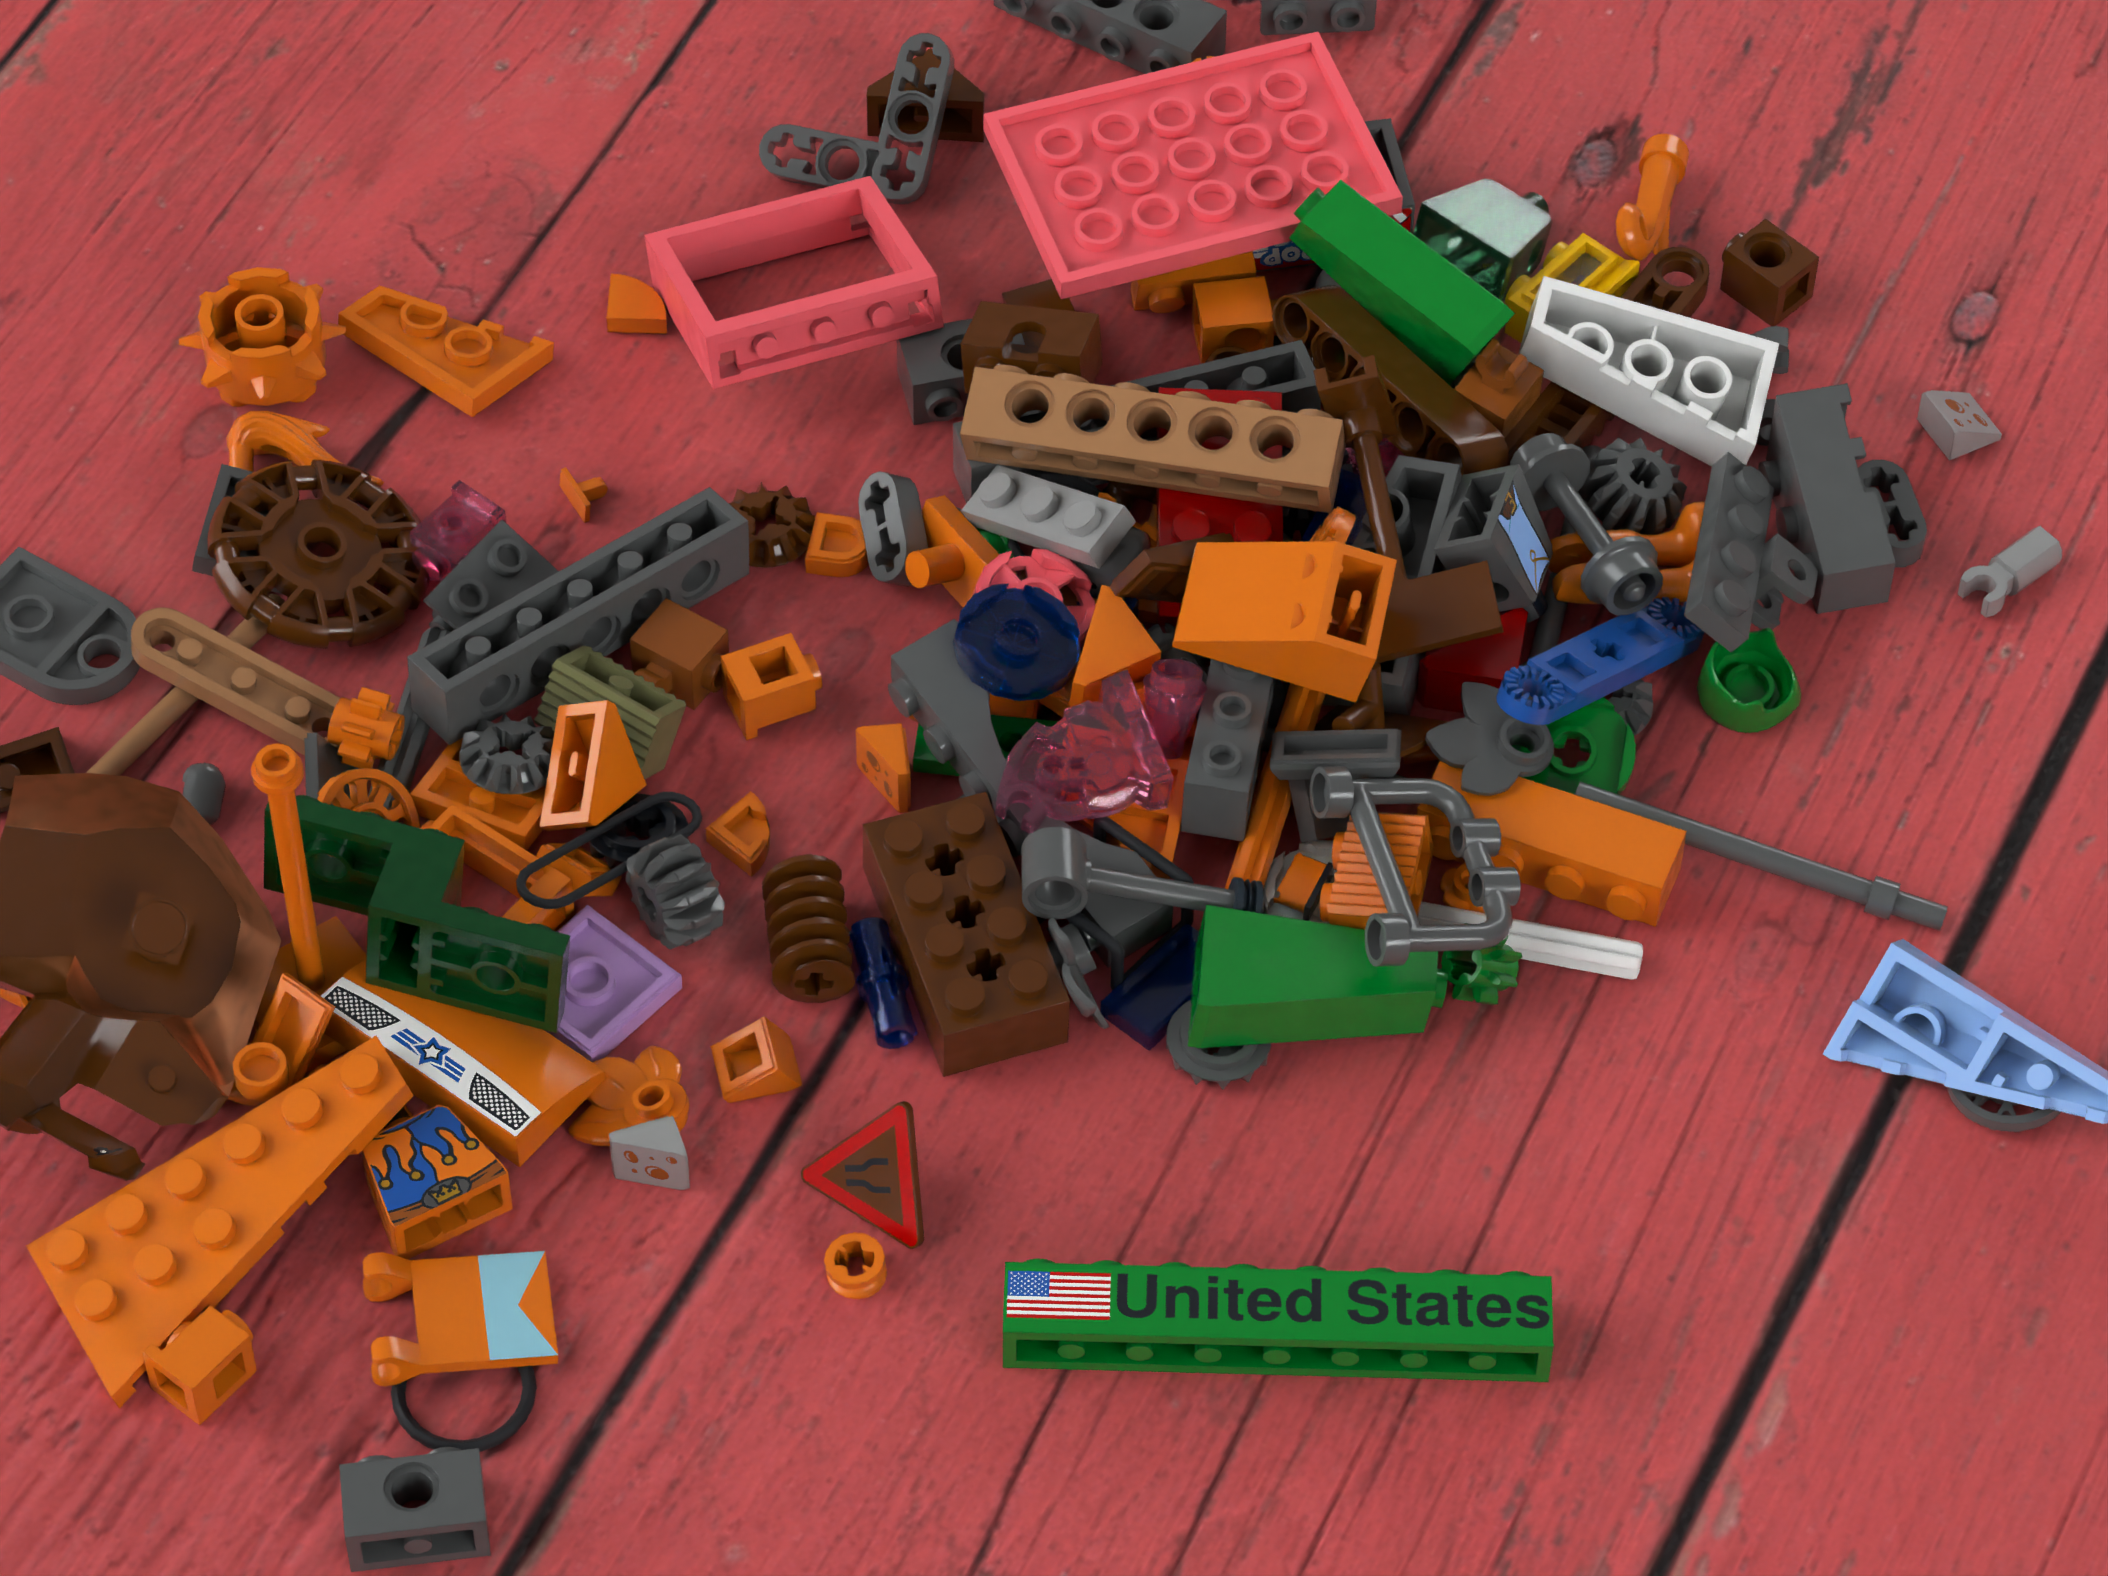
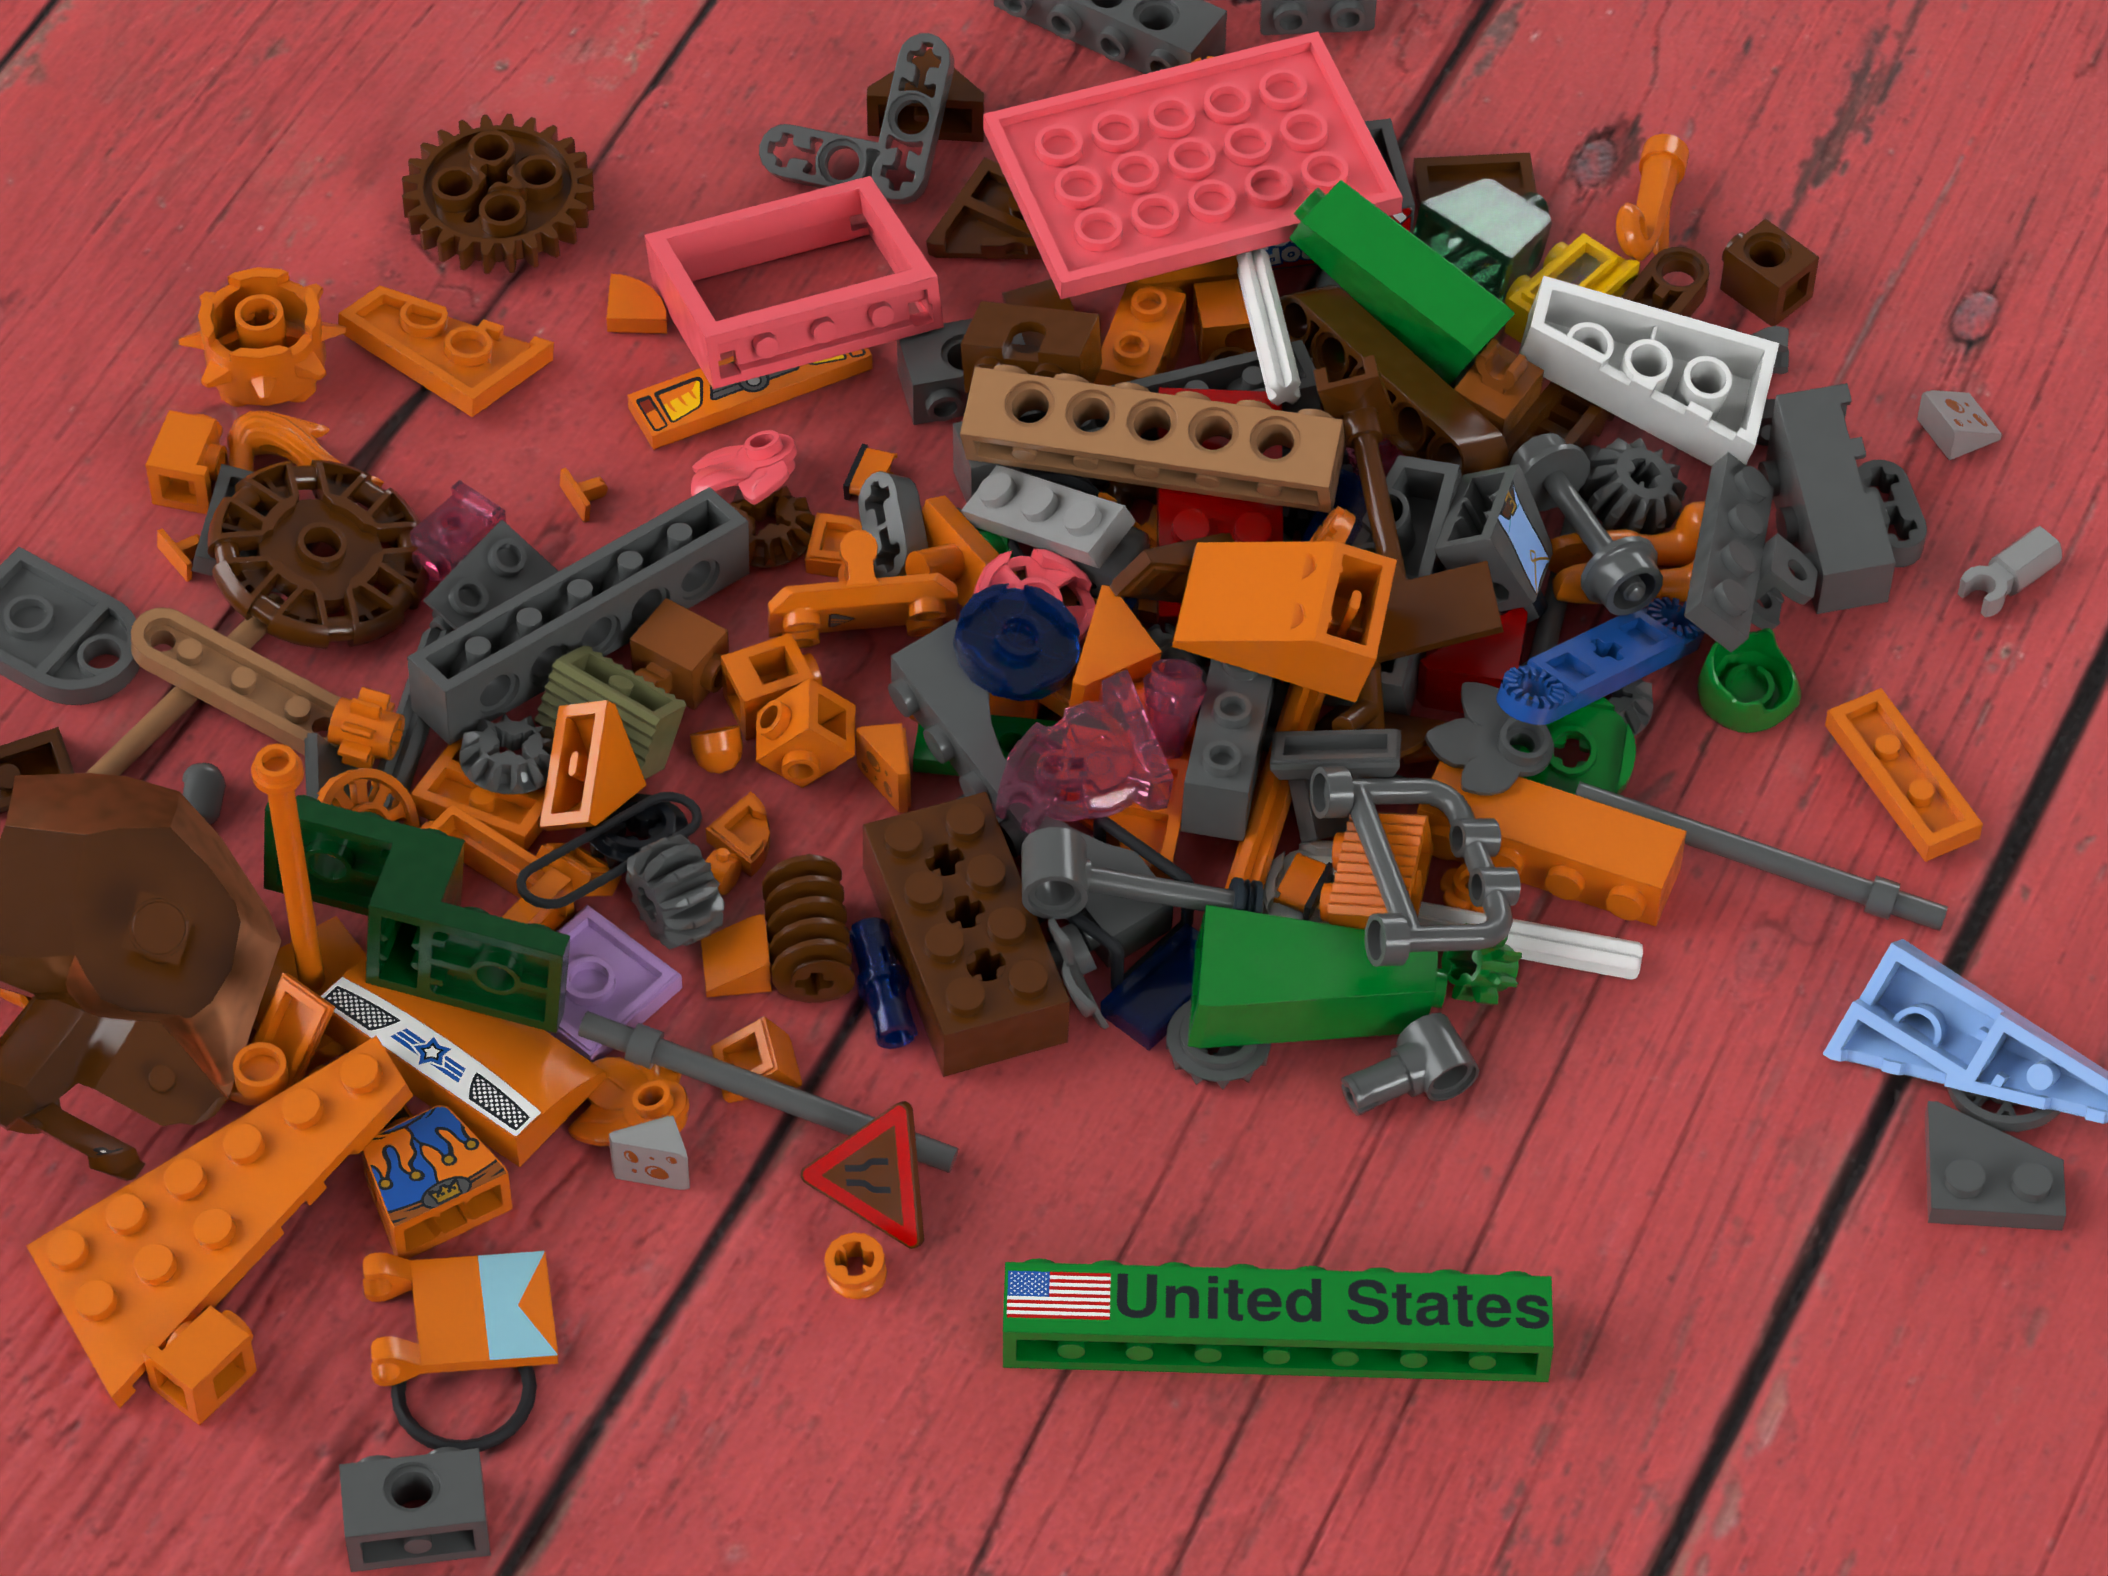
(178, 553): none -> orange piece
(186, 461): none -> orange brick
(498, 193): none -> reddish brown gear
(648, 1047): none -> dark grey bar
(691, 405): none -> orange tile
(717, 748): none -> orange hinge
(725, 869): none -> orange piece
(737, 959): none -> orange slope
(755, 467): none -> coral plate
(805, 733): none -> orange brick
(862, 599): none -> orange shield
(866, 463): none -> orange piece
(983, 221): none -> reddish brown wing
(1143, 334): none -> orange brick
(1268, 327): none -> white axle
(1426, 1060): none -> dark grey pin
(1442, 174): none -> reddish brown tile
(1903, 774): none -> orange plate
(1988, 1175): none -> dark grey wing

